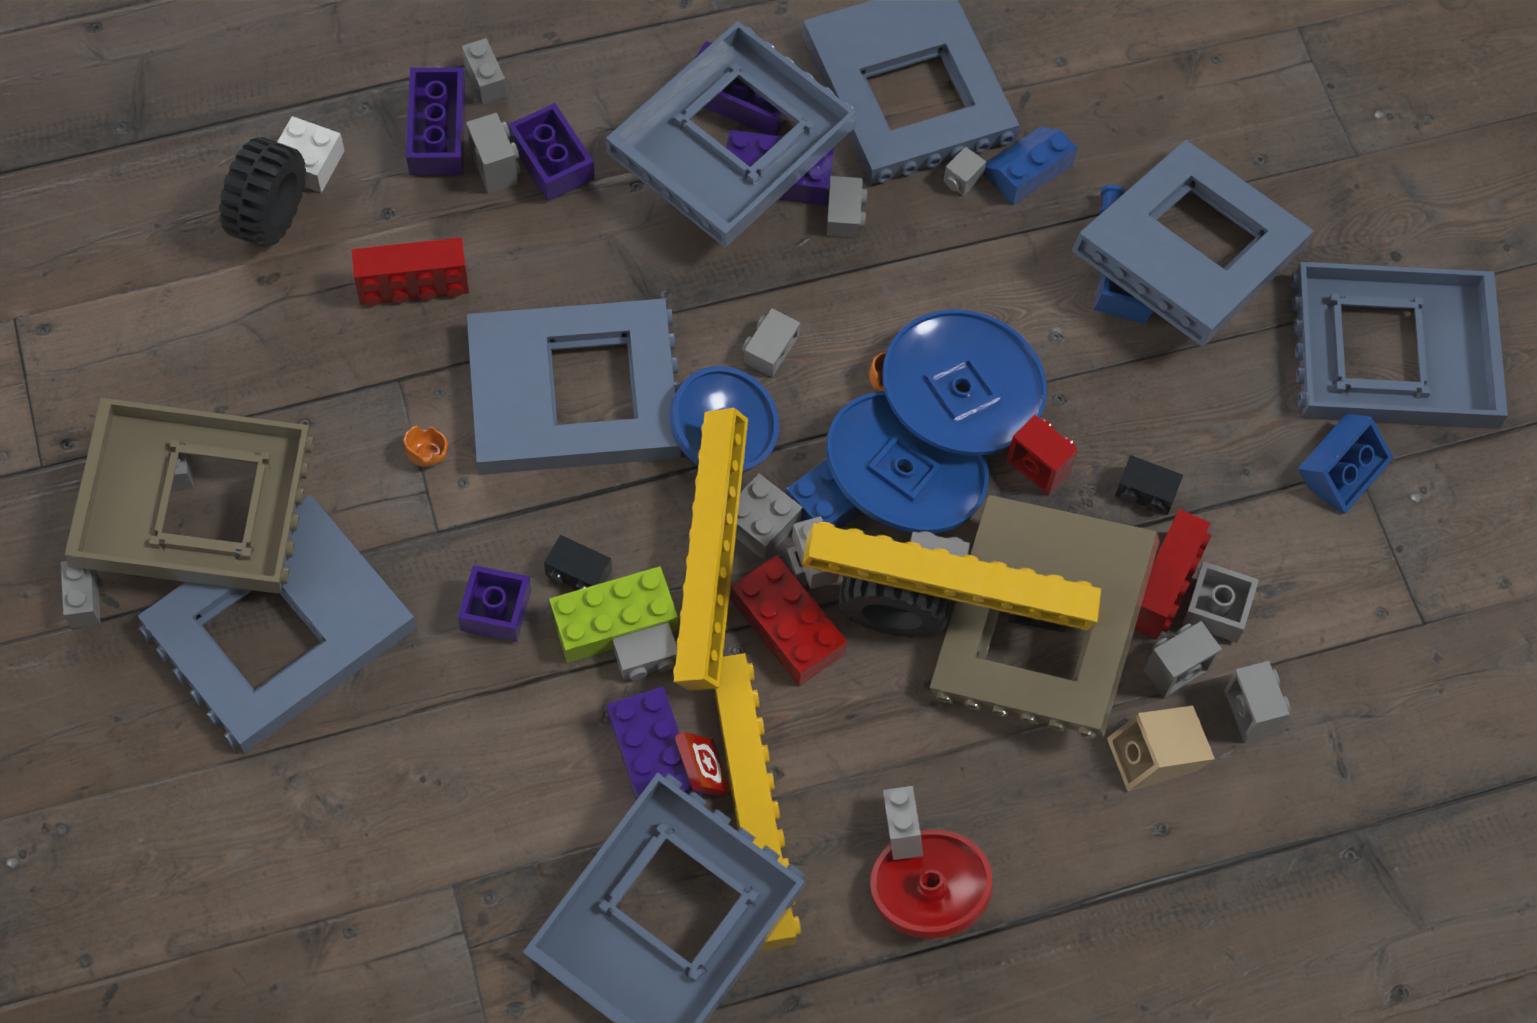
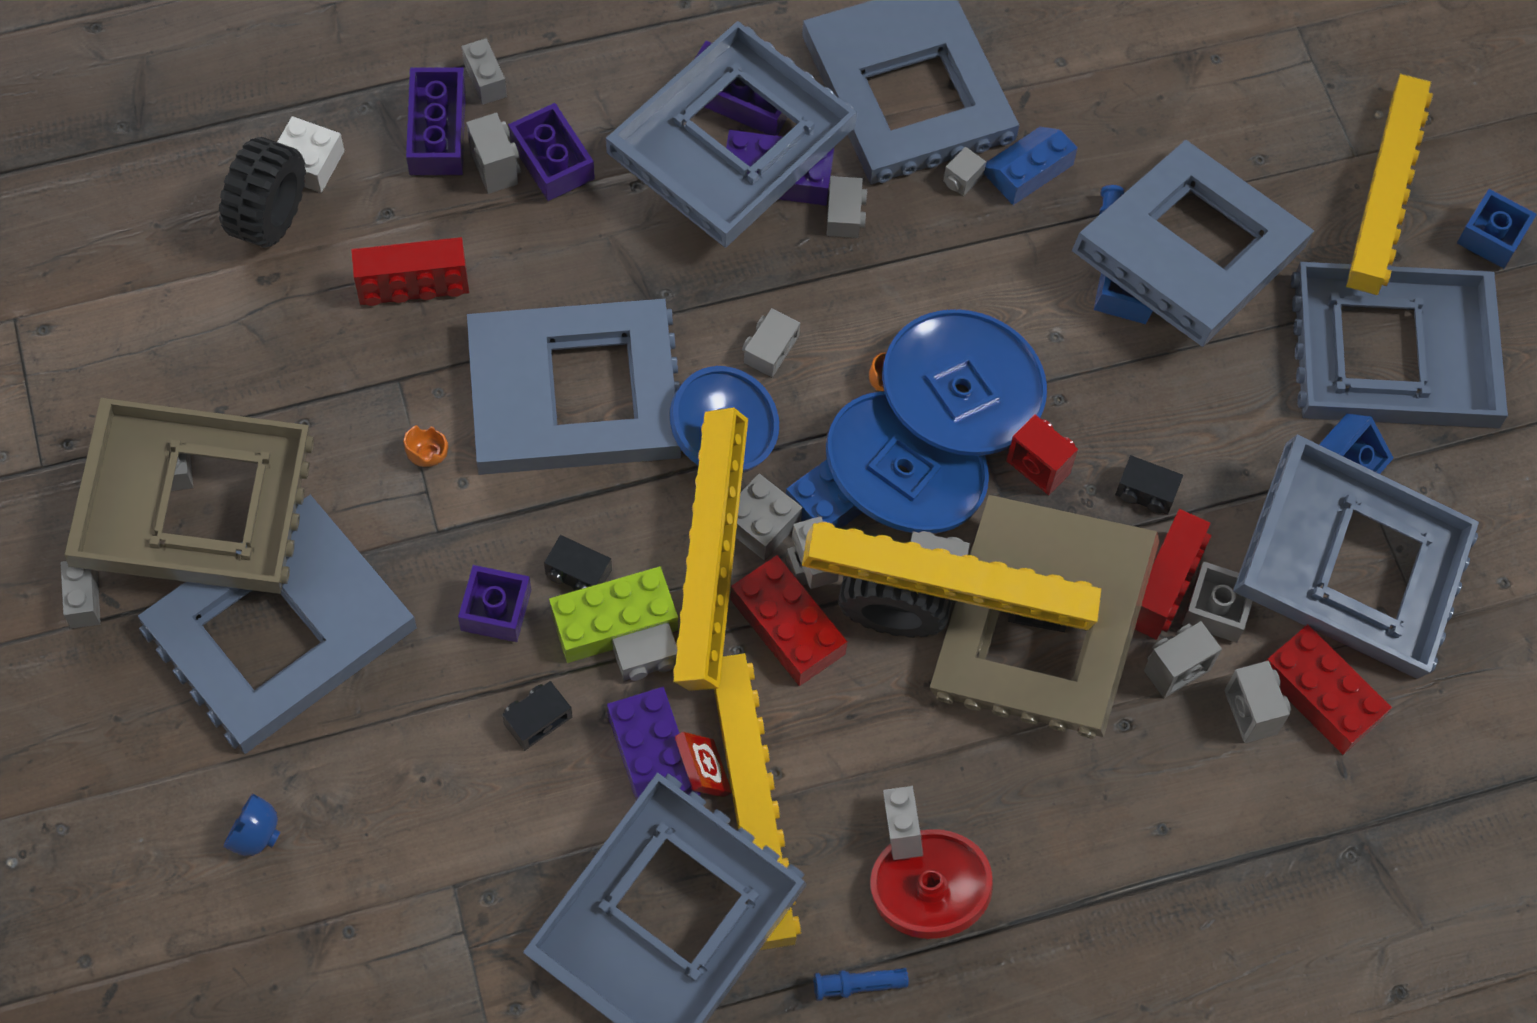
(253, 828): none -> blue cylinder
(536, 715): none -> black brick
(845, 983): none -> blue pin
(1160, 747): tan slope -> none
(1302, 537): none -> sand blue panel
(1327, 690): none -> red brick
(1389, 184): none -> yellow brick
(1496, 228): none -> blue brick

